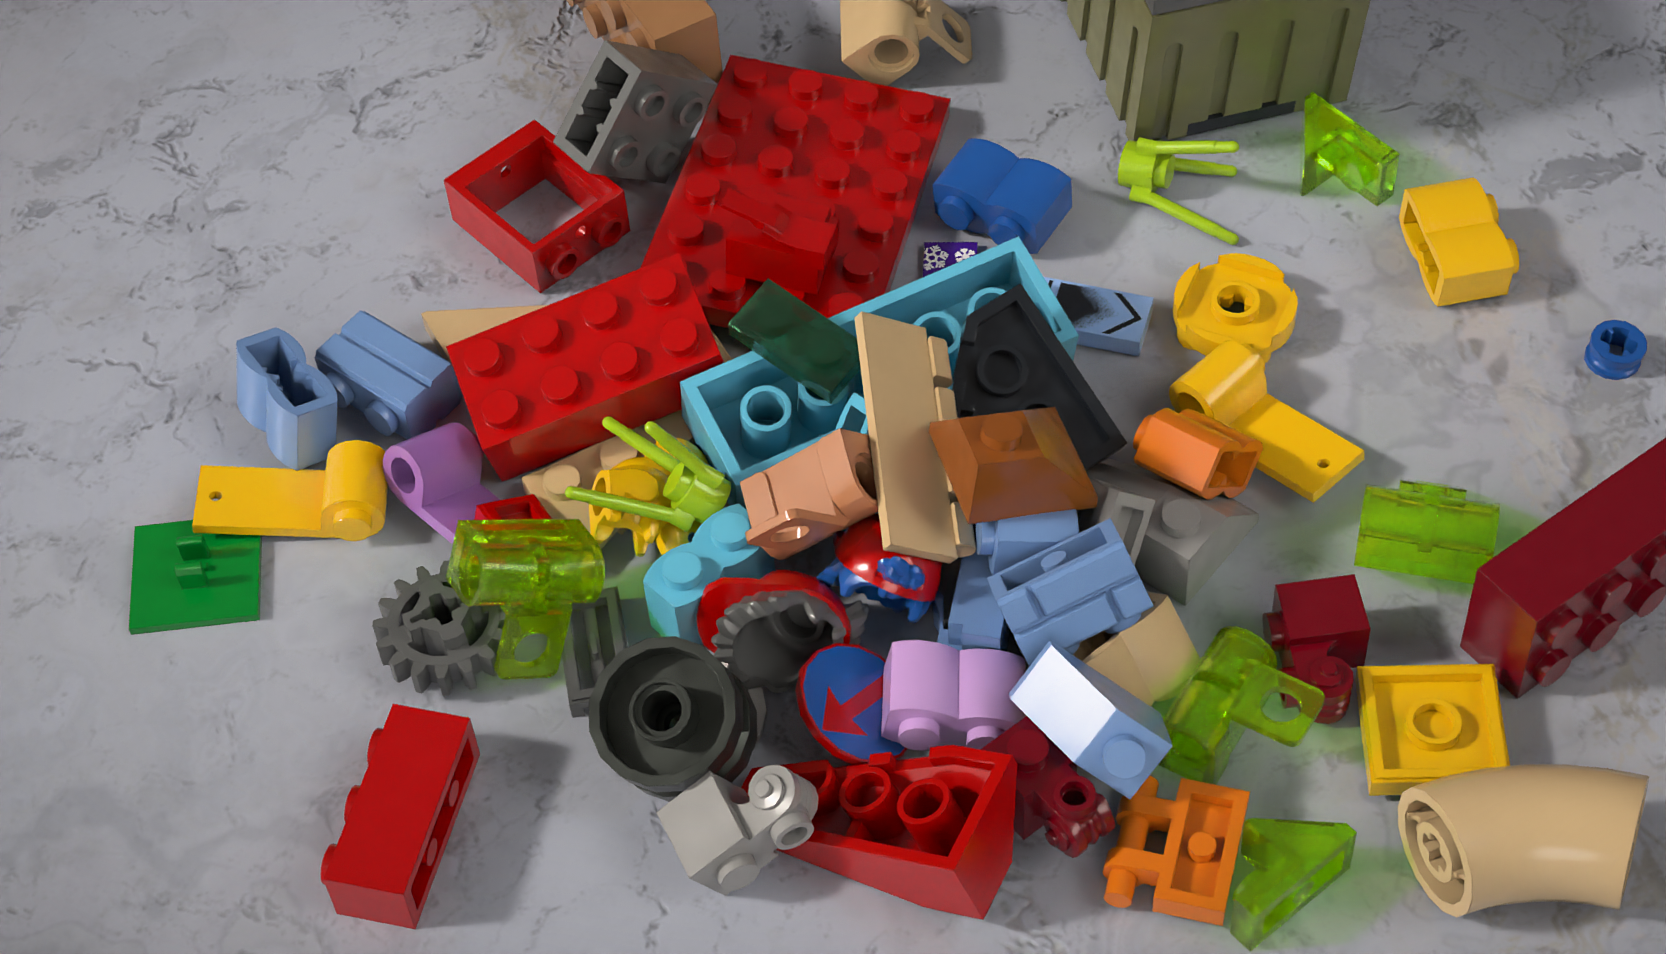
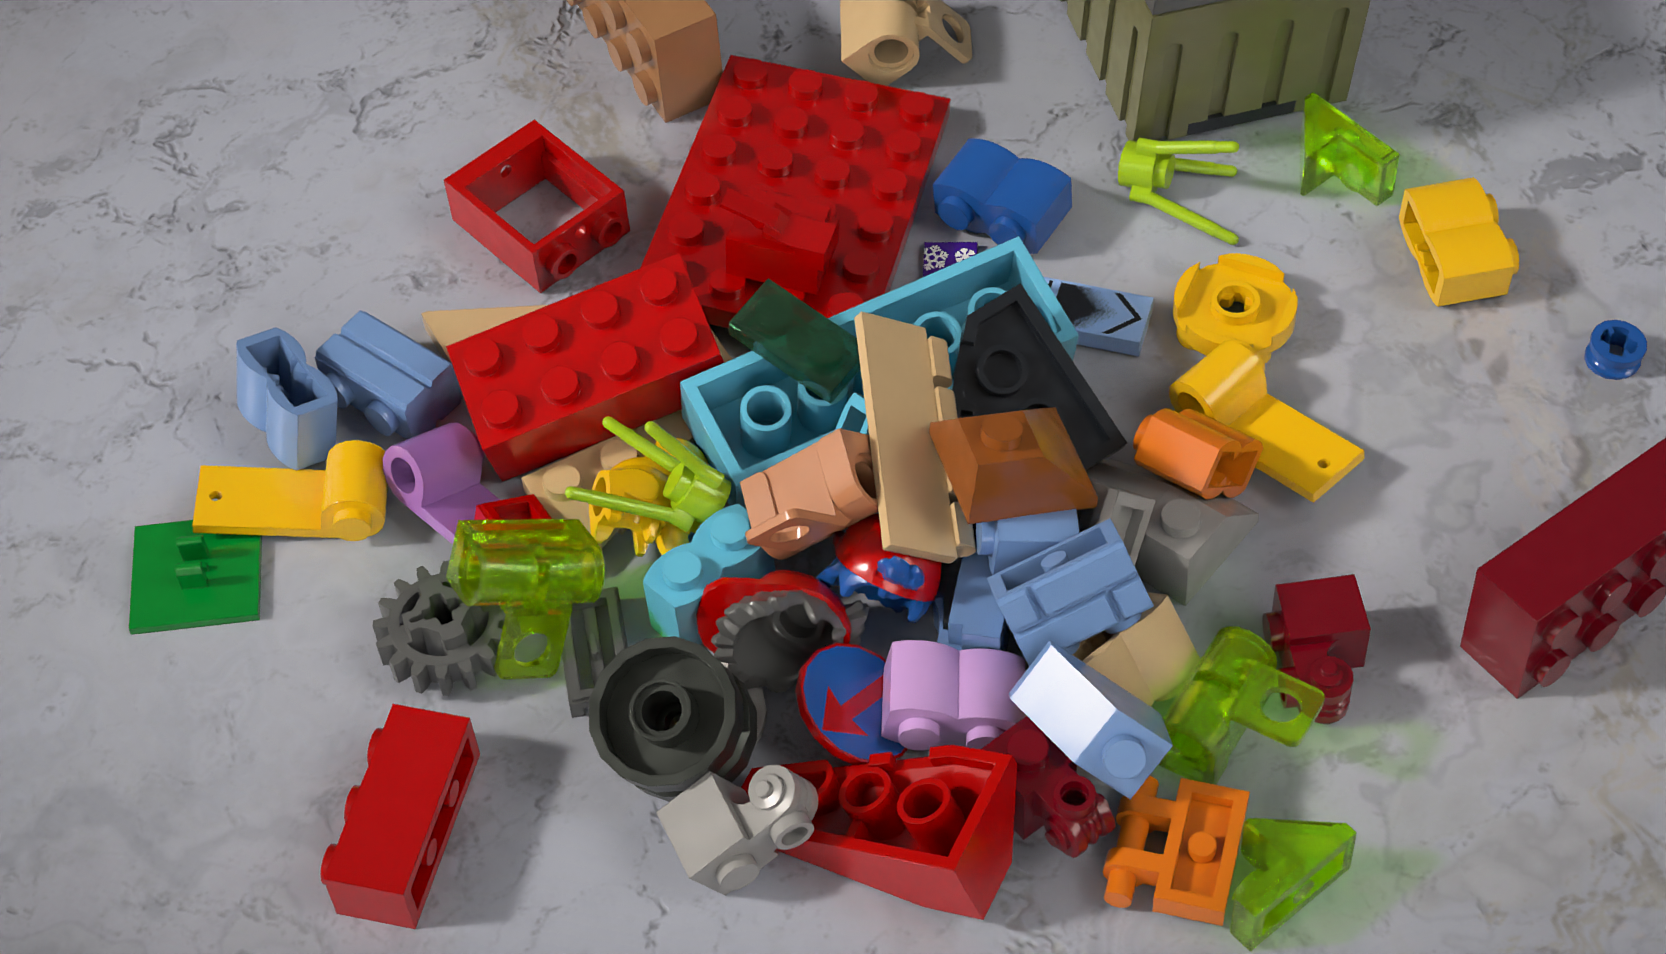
(634, 112): dark grey brick -> none
(1426, 530): clear neon green piece -> none
(1428, 723): yellow plate -> none
(1523, 835): tan brick -> none

